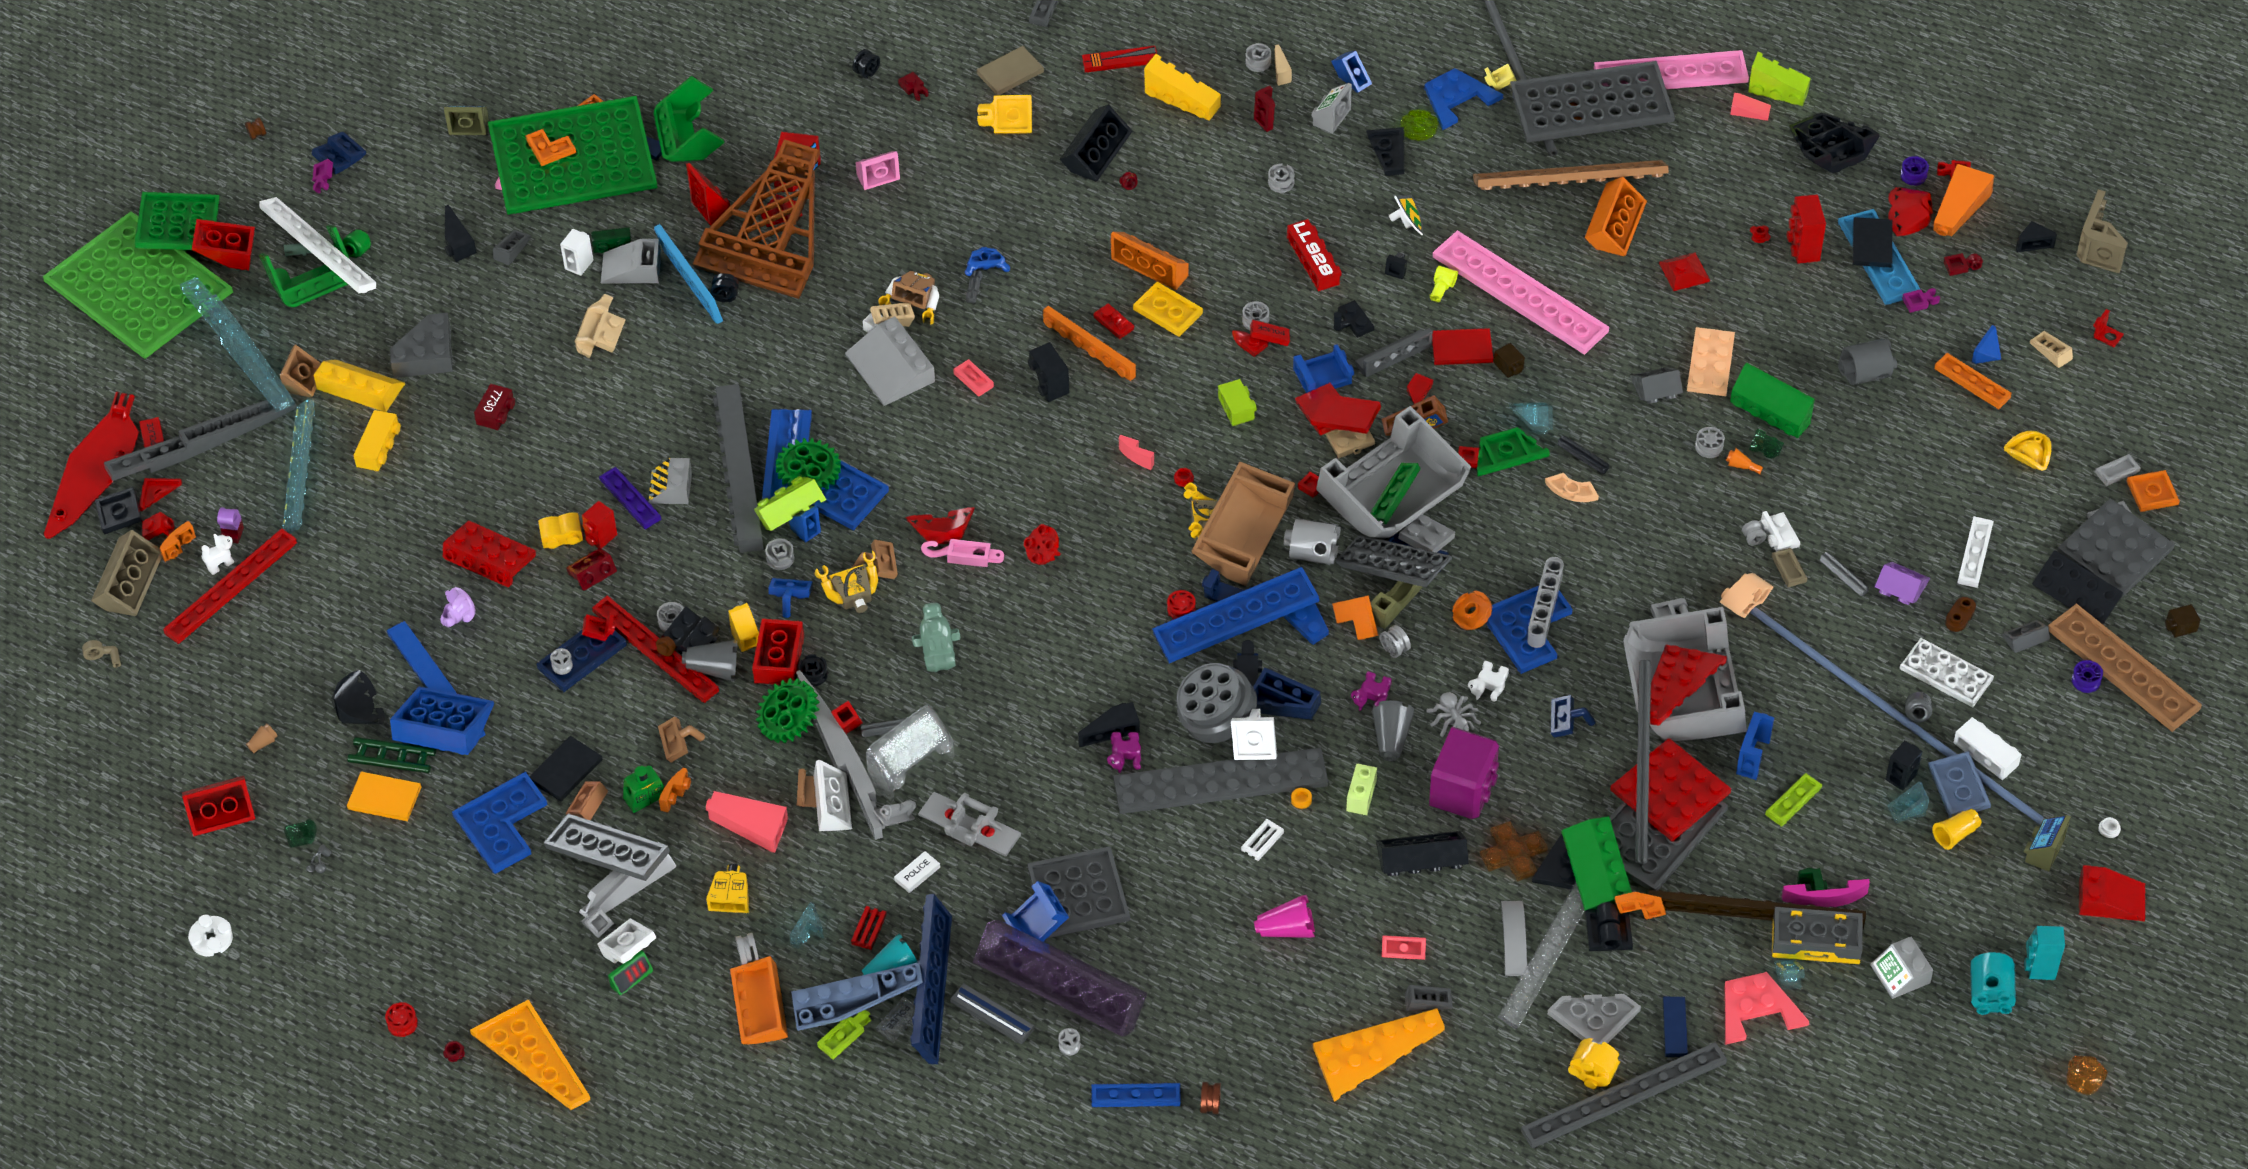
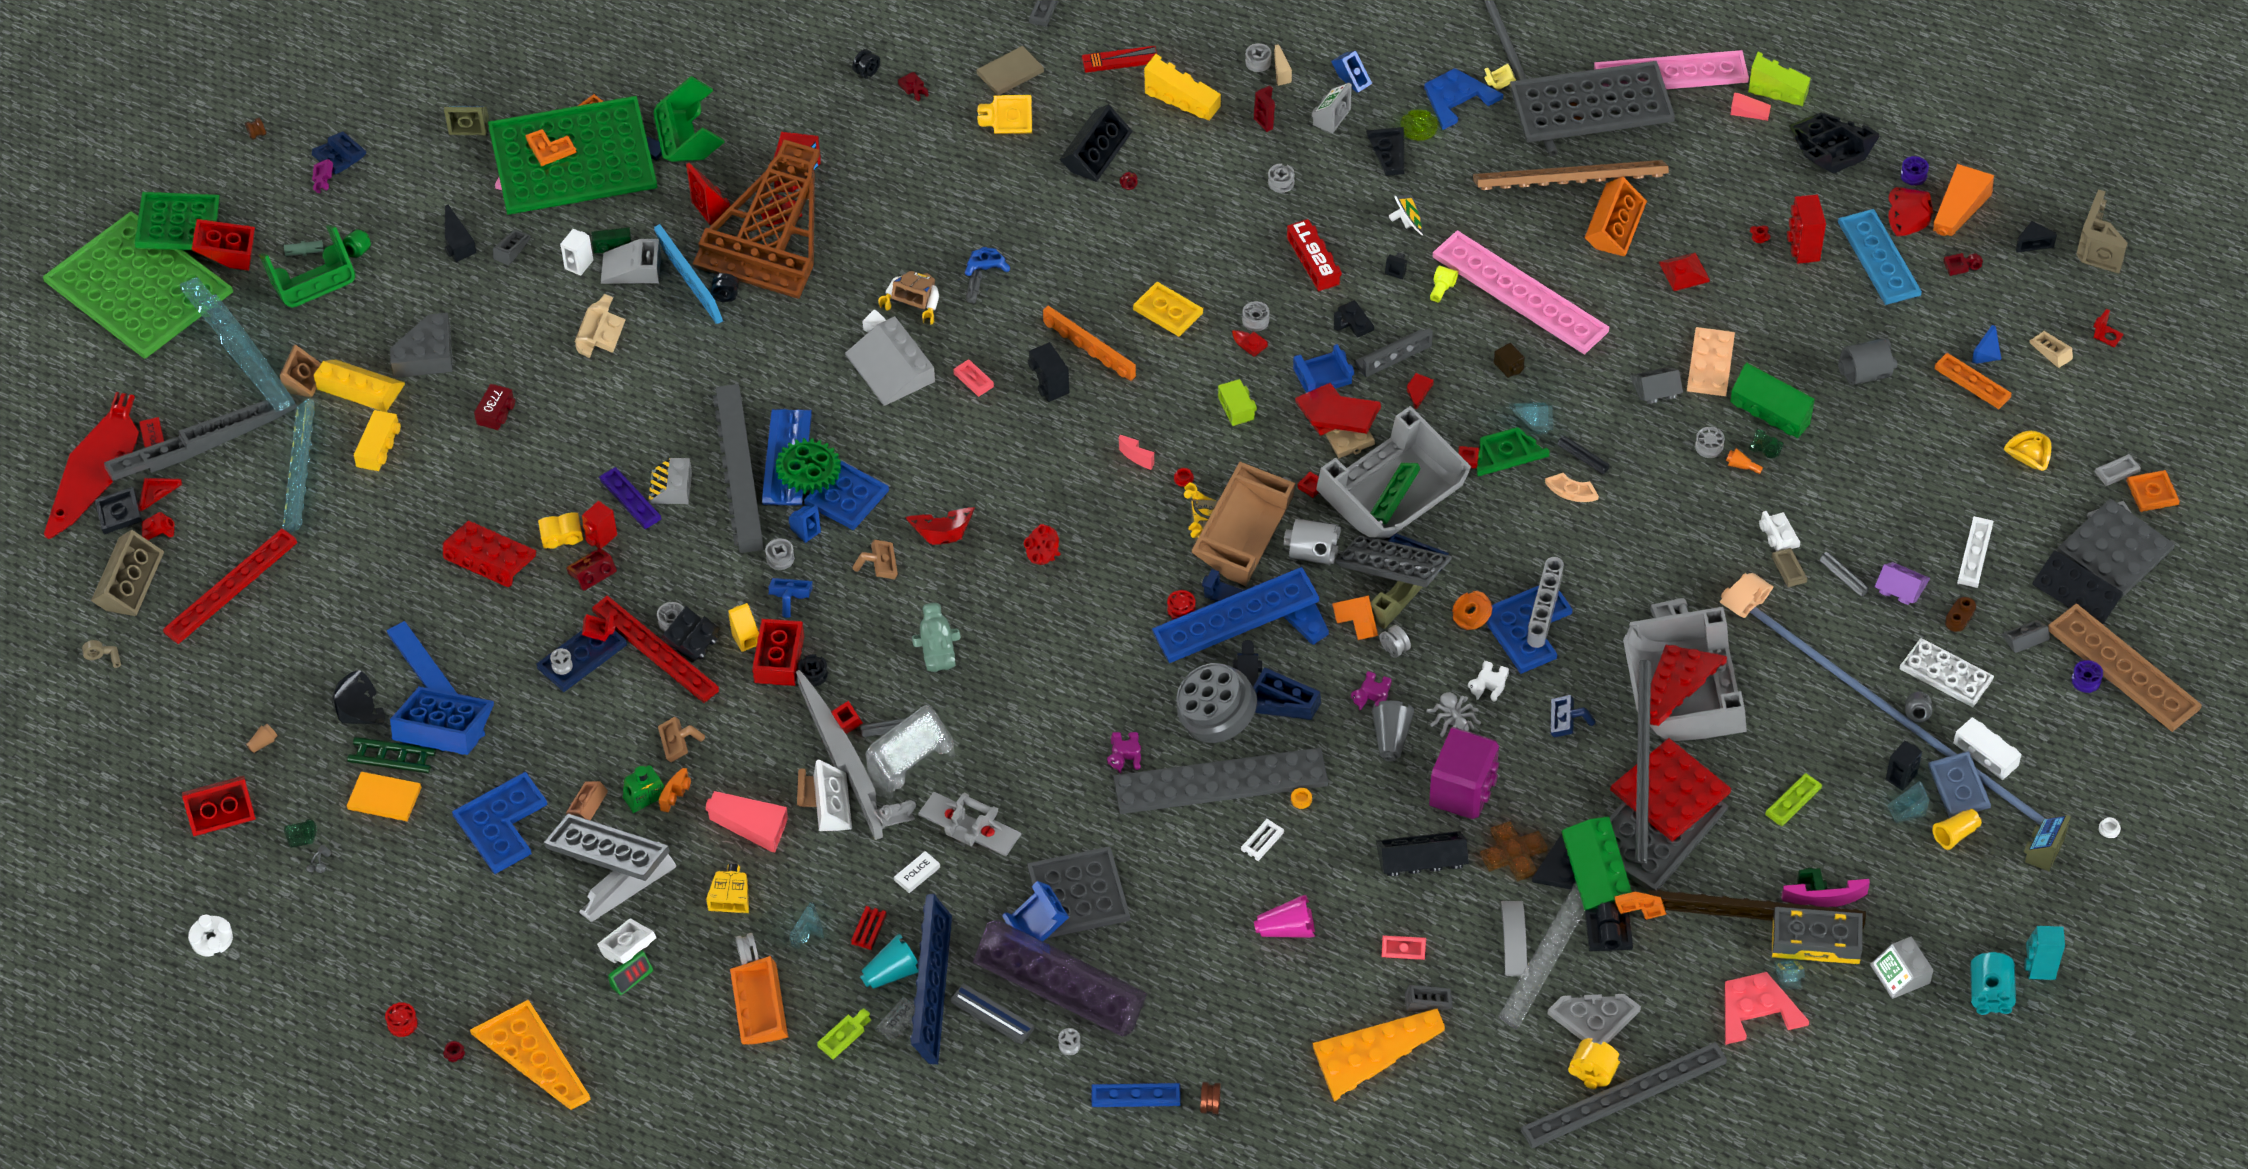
(172, 545): orange slope -> none
(216, 555): white animal -> none
(230, 523): medium lavender leg -> none
(318, 245): white plate -> none
(459, 607): lavender hair -> none
(565, 768): black tile -> none
(597, 922): light grey slope -> none
(665, 646): reddish brown plate -> none
(713, 659): dark grey cone -> none
(787, 710): green gear -> none
(788, 502): wedge -> none
(850, 996): sand blue wedge -> none
(851, 586): torso -> none
(878, 170): bright pink slope -> none
(901, 311): tan slope -> none
(962, 552): bright pink piece -> none
(1113, 321): red plate -> none
(1116, 719): black slope -> none
(1148, 260): orange slope -> none
(1254, 737): white bracket -> none
(1270, 332): red tile -> none
(1361, 789): yellowish green brick -> none
(1426, 534): light grey plate -> none
(1429, 409): dark orange slope -> none
(1462, 346): red tile -> none
(1675, 1026): dark blue tile -> none
(1750, 757): blue panel -> none
(1753, 532): light grey wheel -> none
(1872, 242): black tile -> none
(1918, 300): magenta plate -> none
(1948, 169): red plate -> none
(2085, 1074): clear orange hair -> none
(2110, 894): red slope -> none
(2182, 621): dark brown brick -> none

